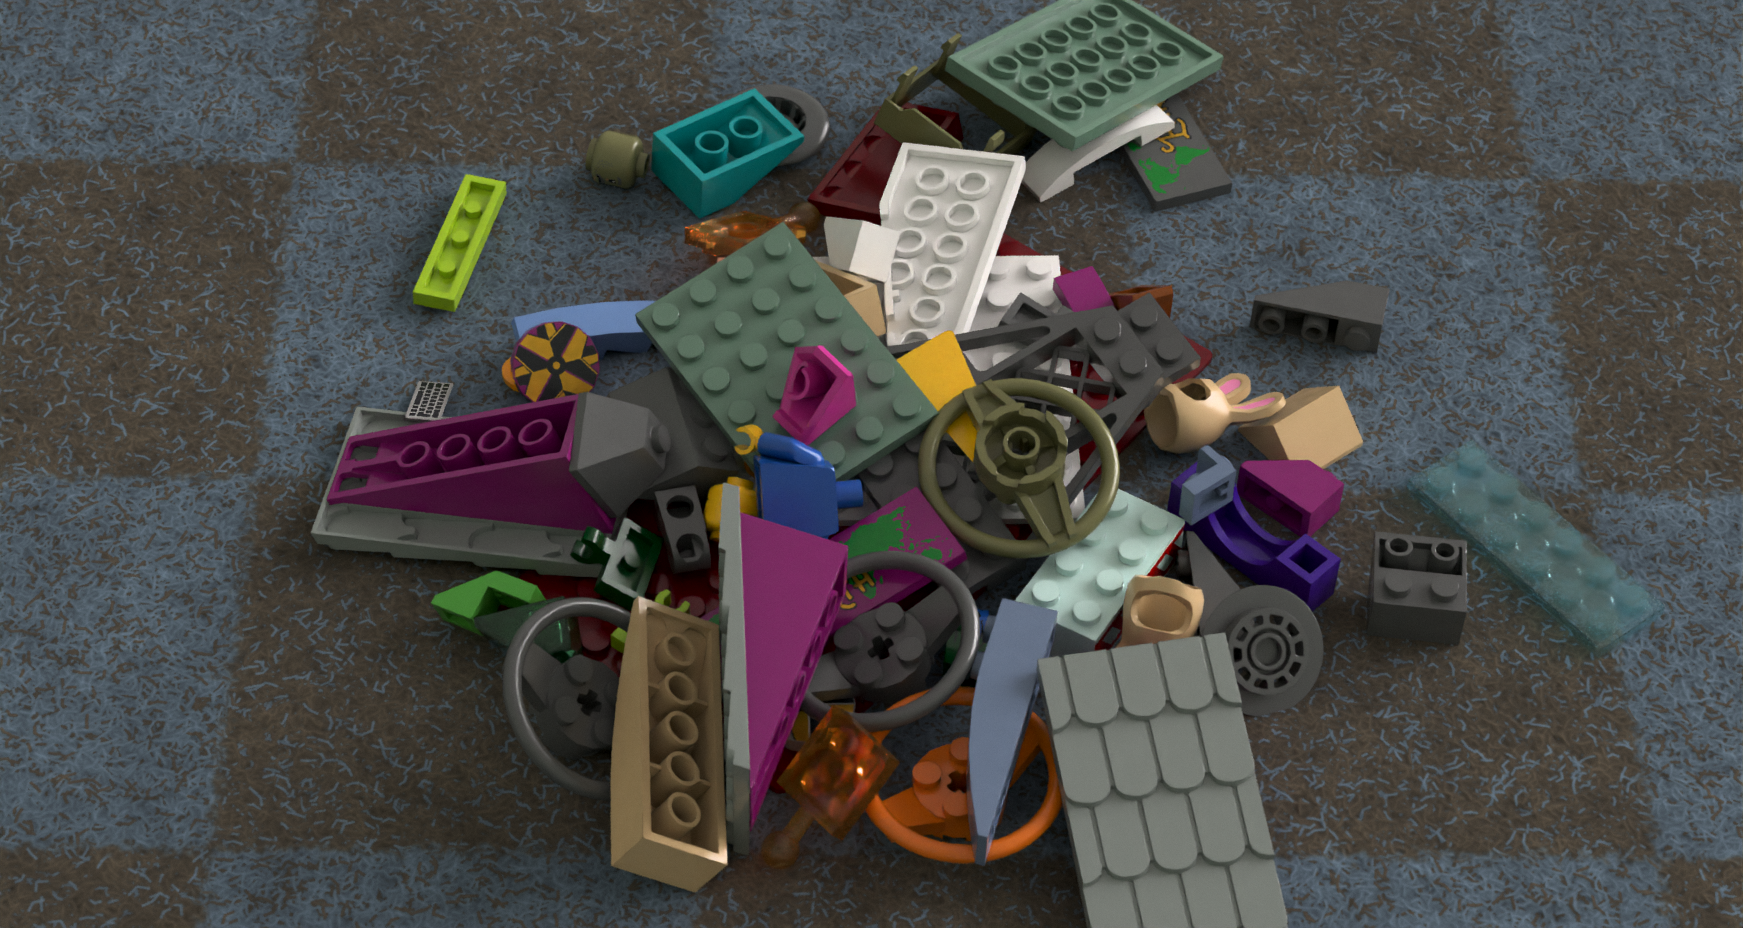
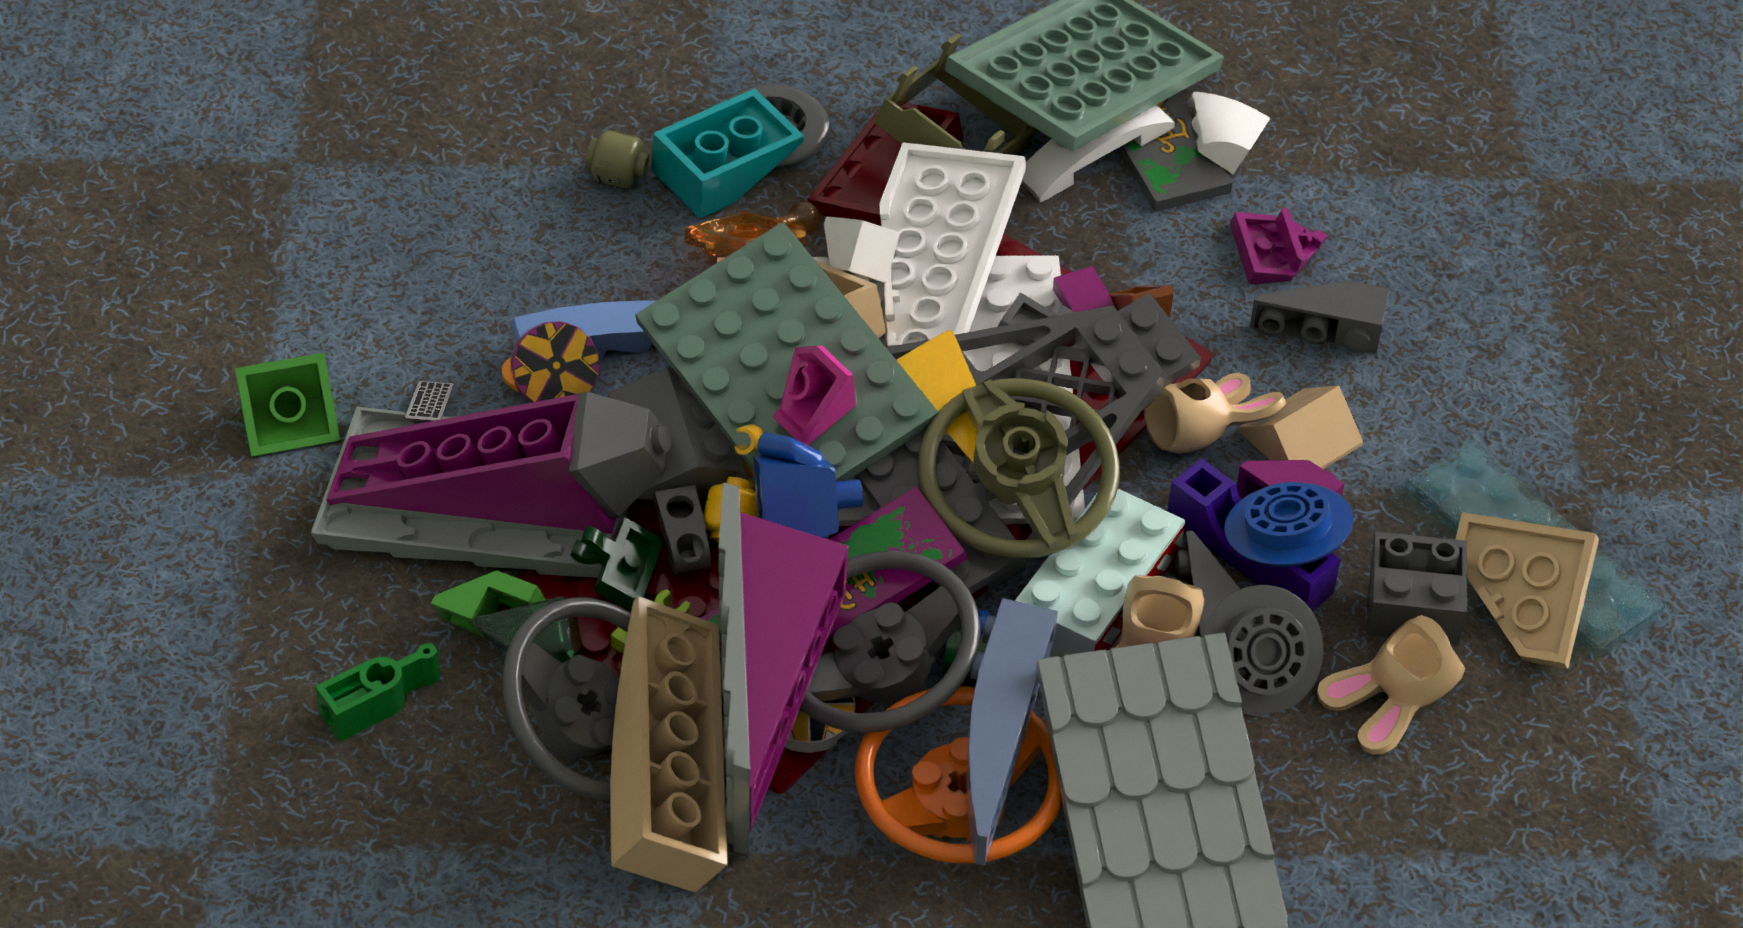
(287, 404): none -> bright green slope
(374, 690): none -> green piece
(459, 243): lime plate -> none
(832, 781): clear orange plate -> none
(1207, 488): sand blue bracket -> none
(1225, 128): none -> white slope
(1273, 246): none -> magenta slope
(1289, 524): none -> blue wheel
(1410, 667): none -> tan piece
(1530, 581): none -> tan plate

